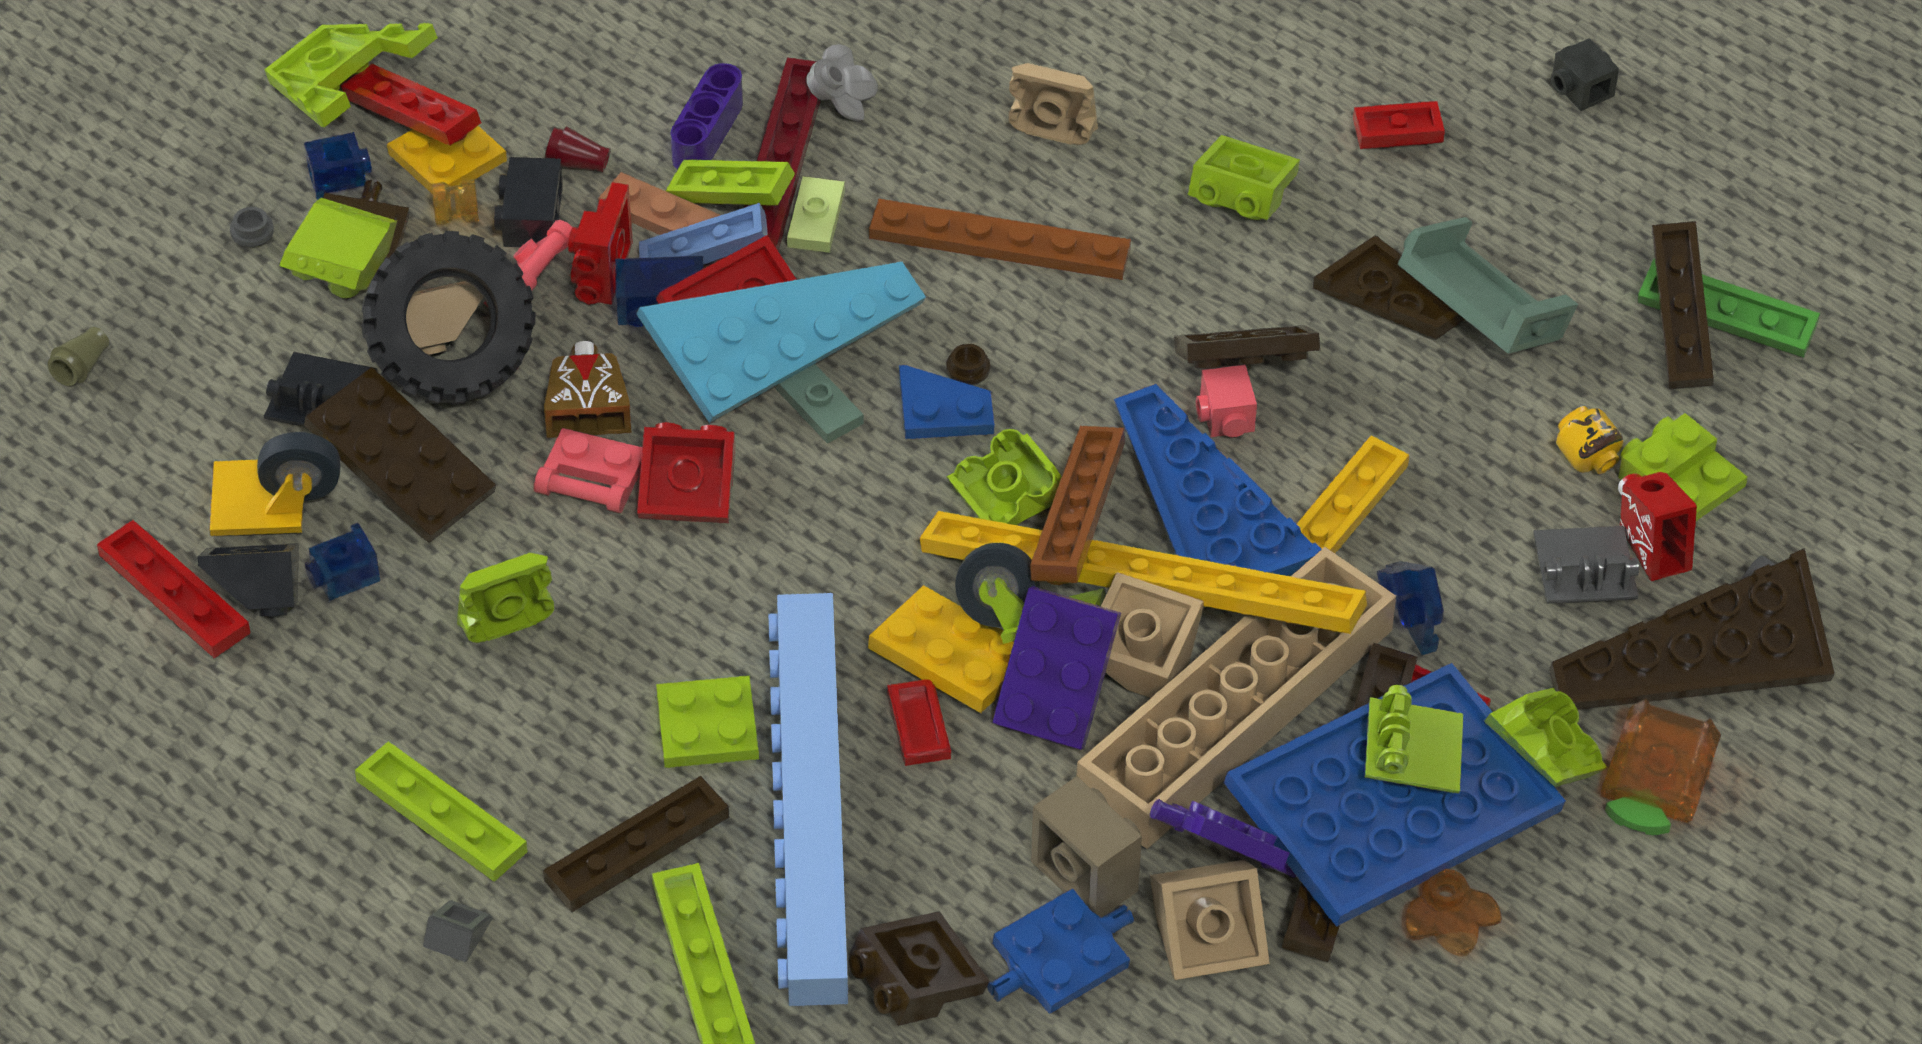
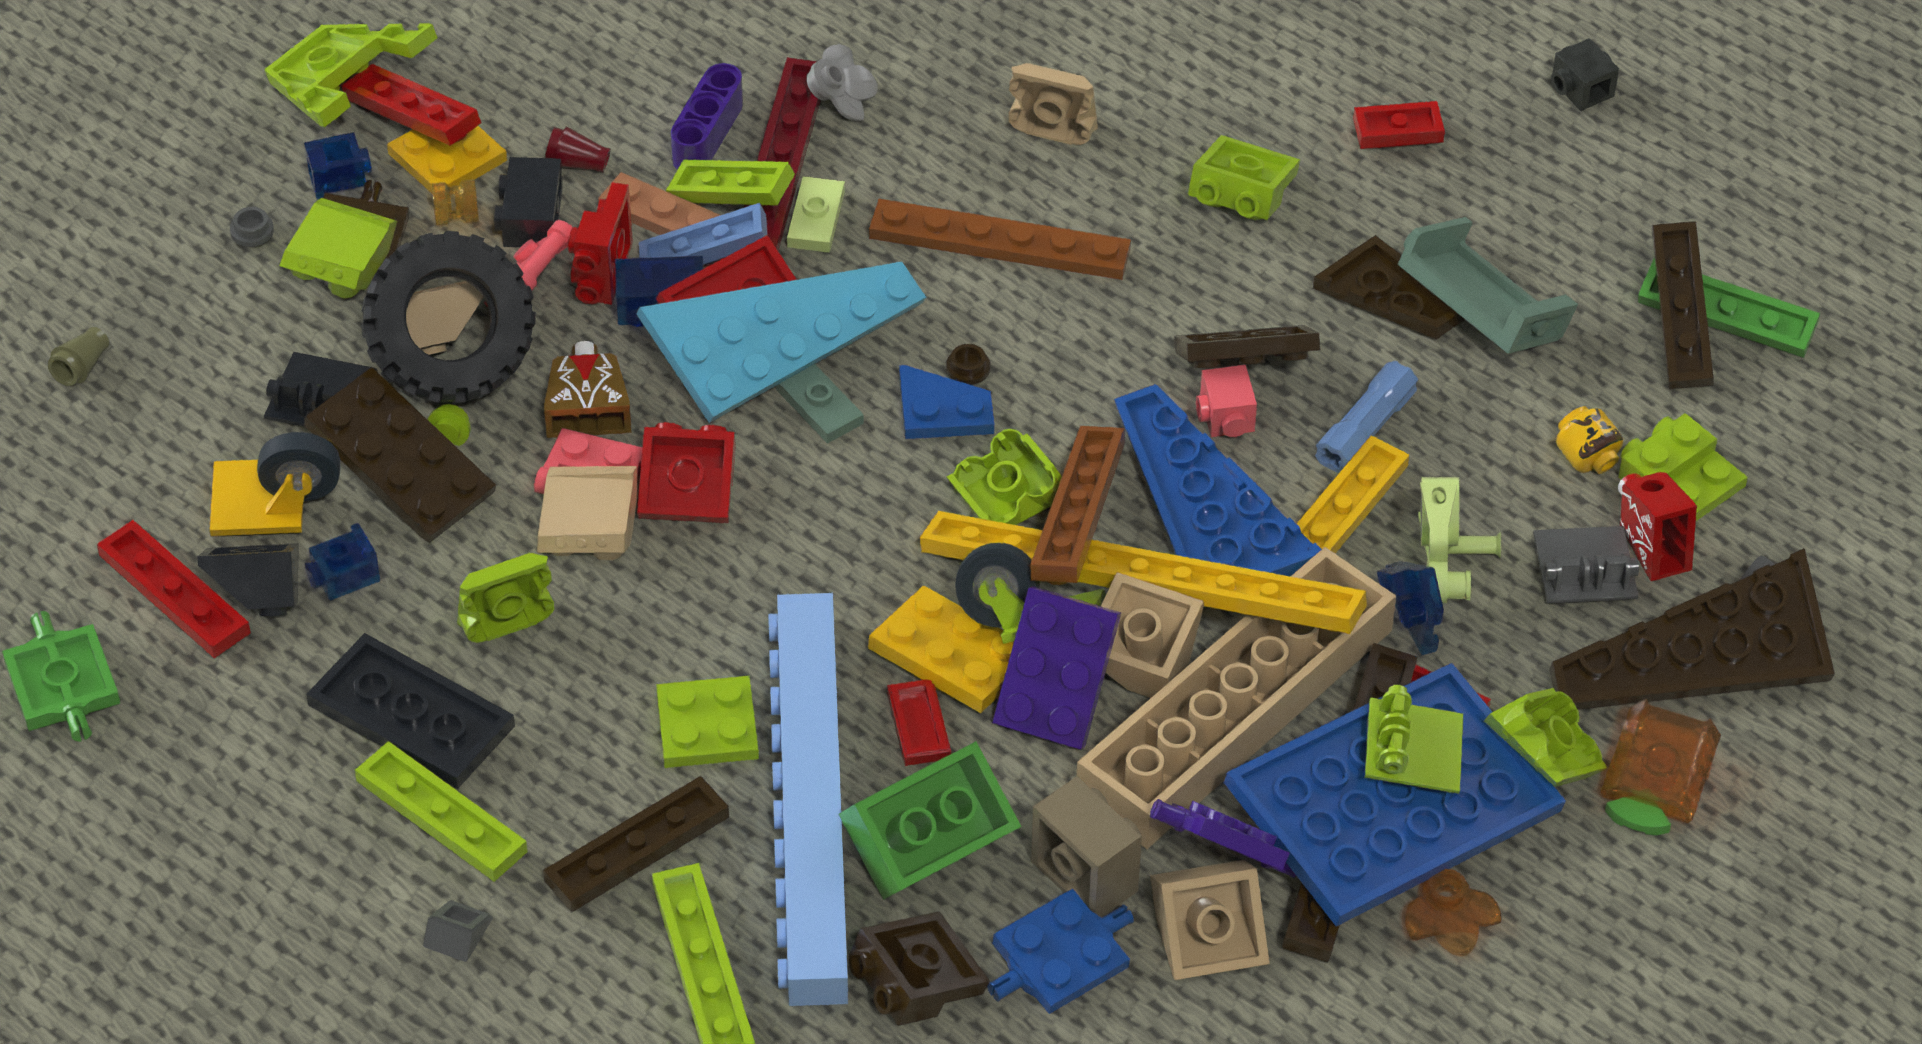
(60, 677): none -> bright green plate
(411, 707): none -> black plate
(452, 423): none -> lime plate
(588, 511): none -> tan slope
(929, 820): none -> bright green brick
(1384, 396): none -> medium blue axle
(1441, 536): none -> yellowish green piece

